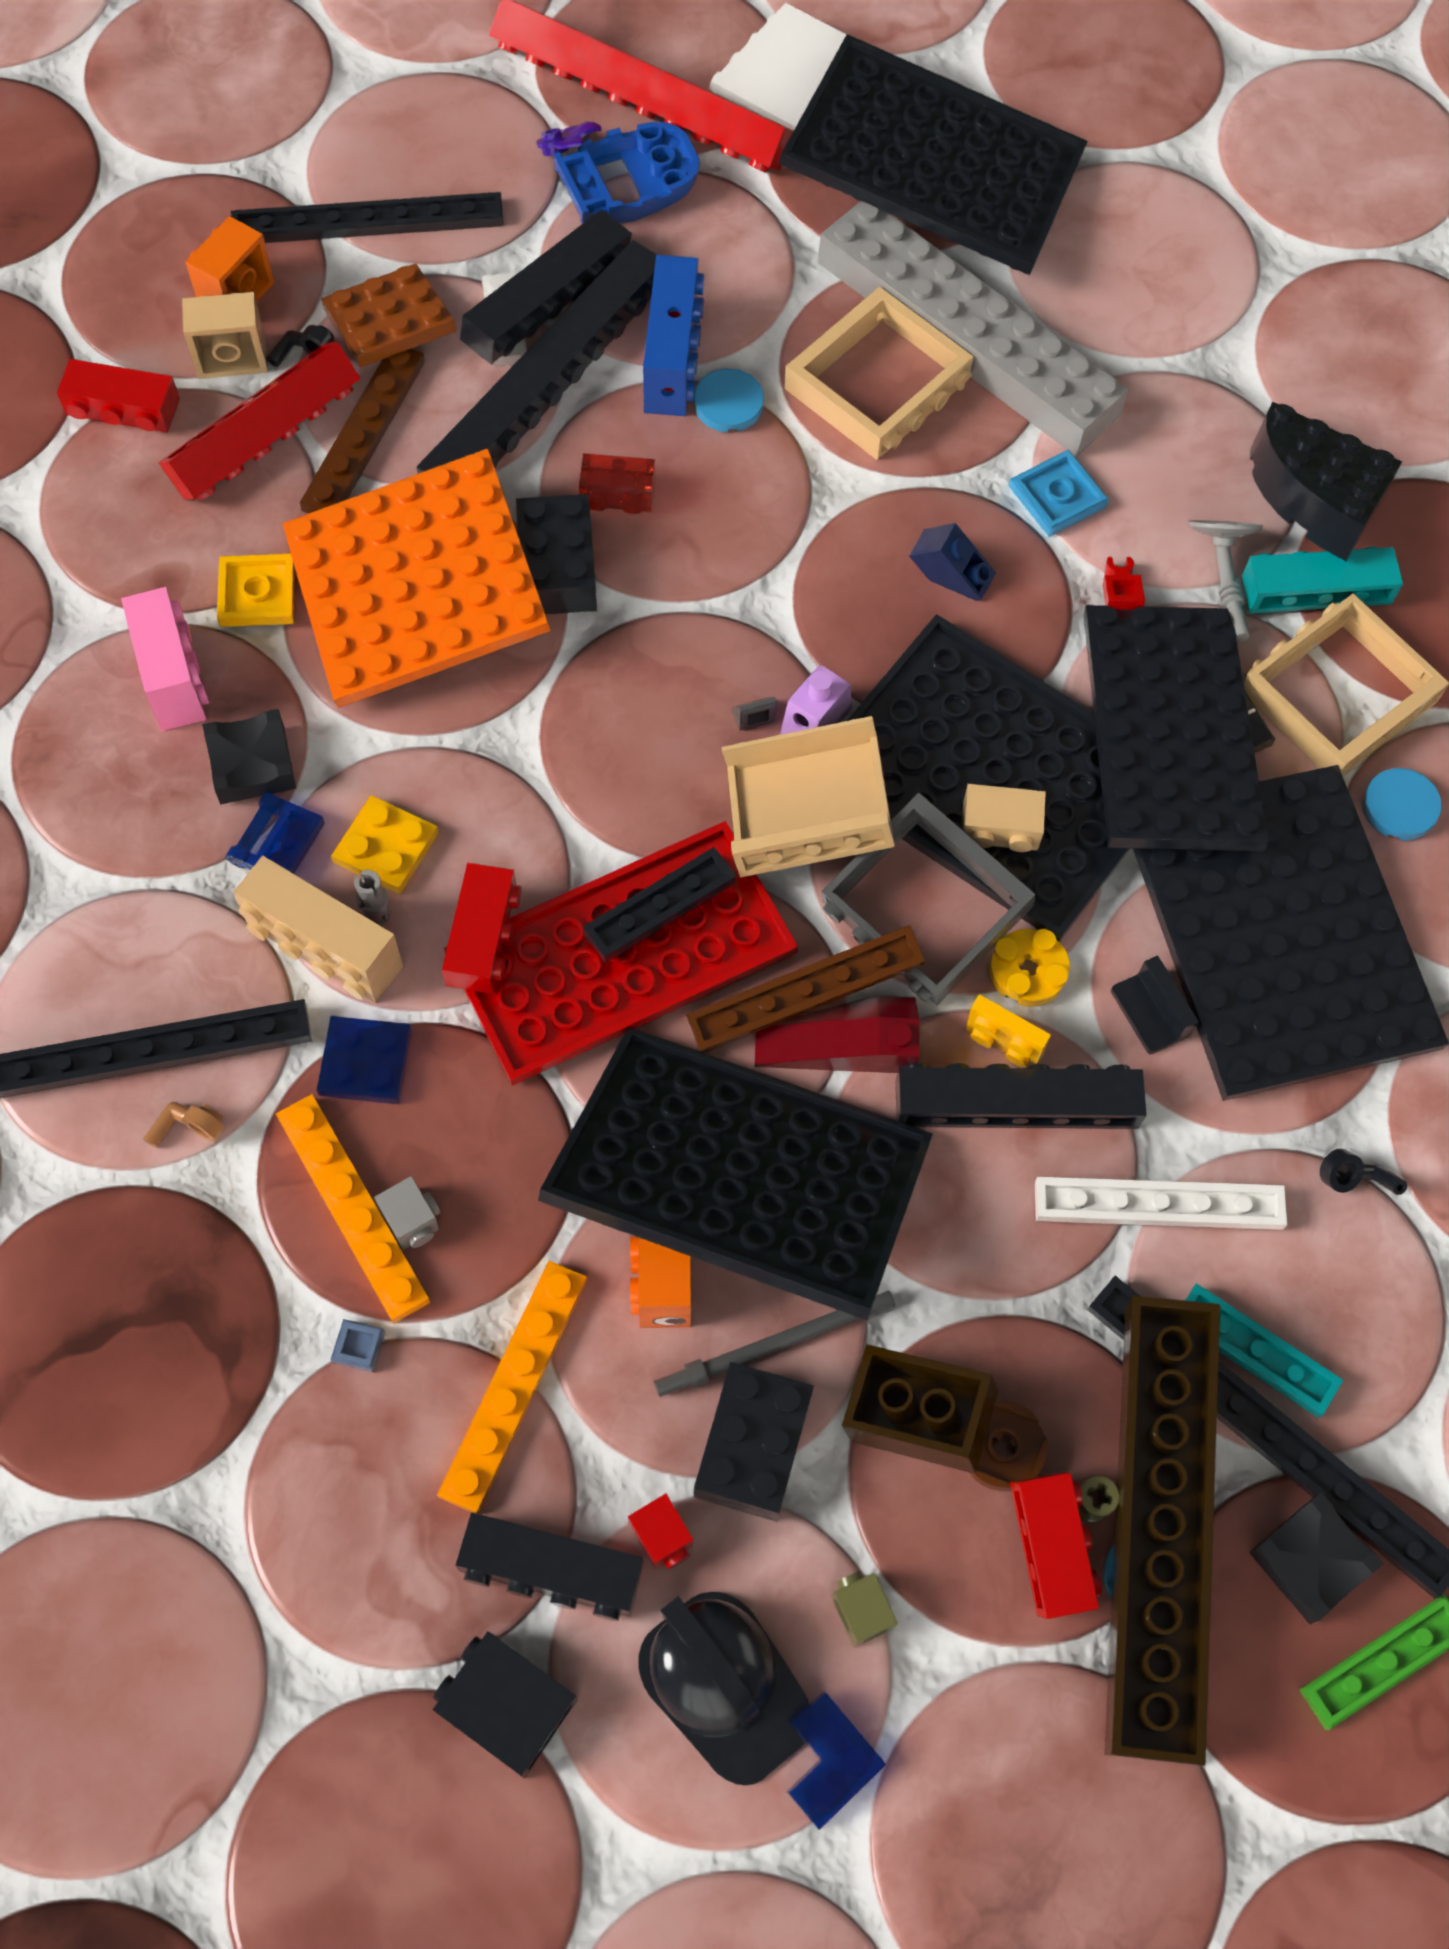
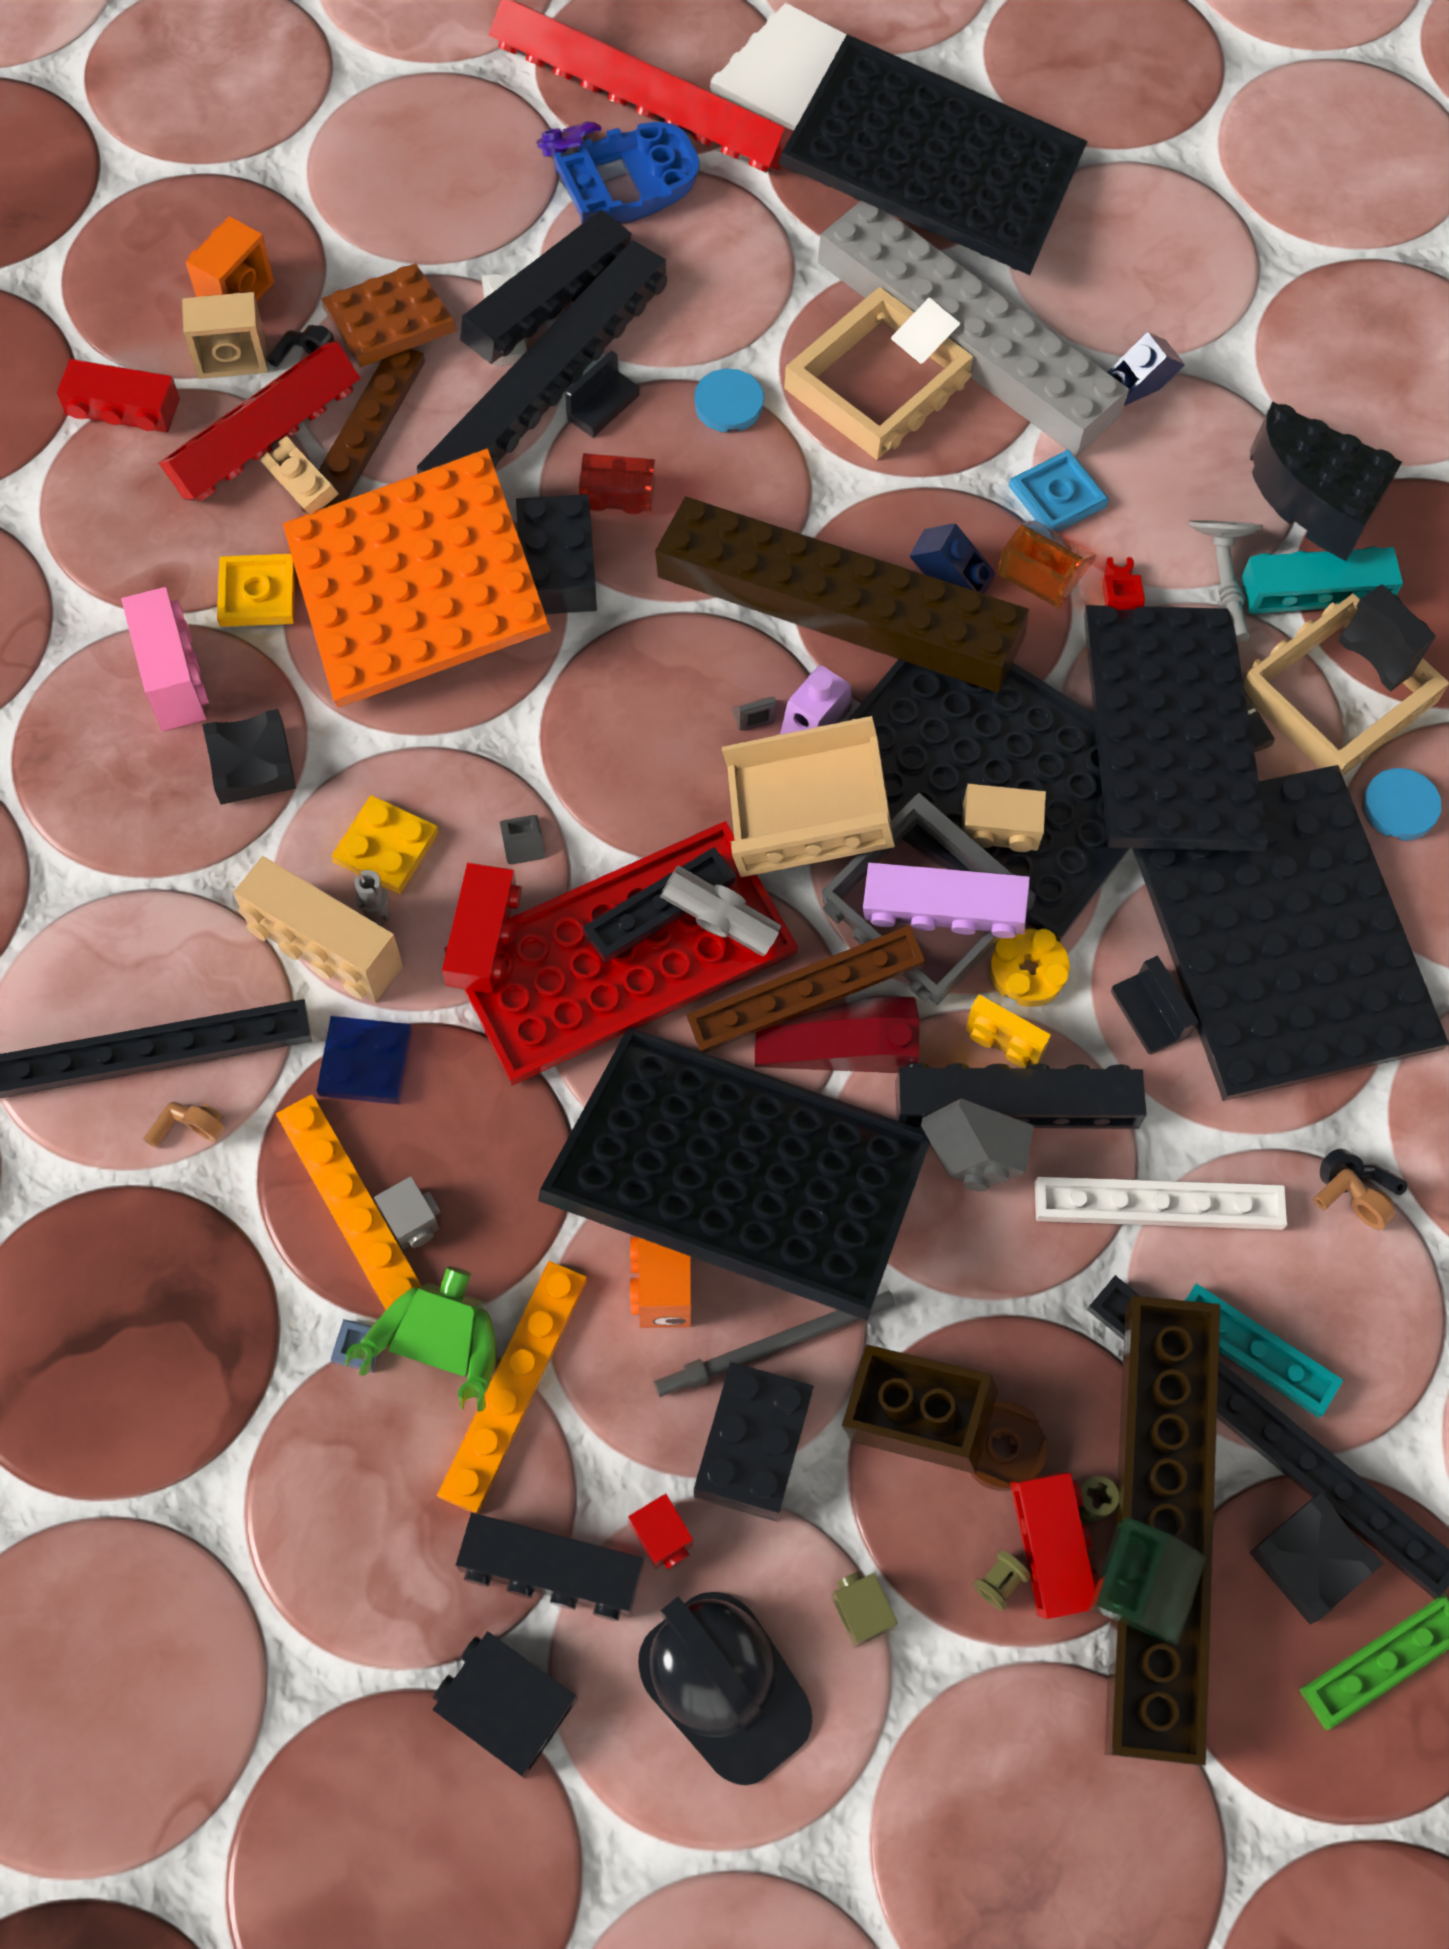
(287, 840): clear blue plate -> none
(299, 476): none -> tan plate
(375, 217): black tile -> none
(437, 1329): none -> bright green torso
(522, 839): none -> dark grey slope
(599, 396): none -> black panel
(673, 335): blue brick -> none
(720, 911): none -> light grey piece
(842, 593): none -> dark brown brick
(843, 1764): clear blue plate -> none
(925, 330): none -> white sticker
(946, 899): none -> lavender brick
(978, 1143): none -> dark grey slope
(1001, 1580): none -> olive bush
(1044, 562): none -> clear orange slope
(1146, 367): none -> slope
(1148, 1580): none -> clear green slope
(1370, 1205): none -> medium nougat plate
(1387, 636): none -> black brick

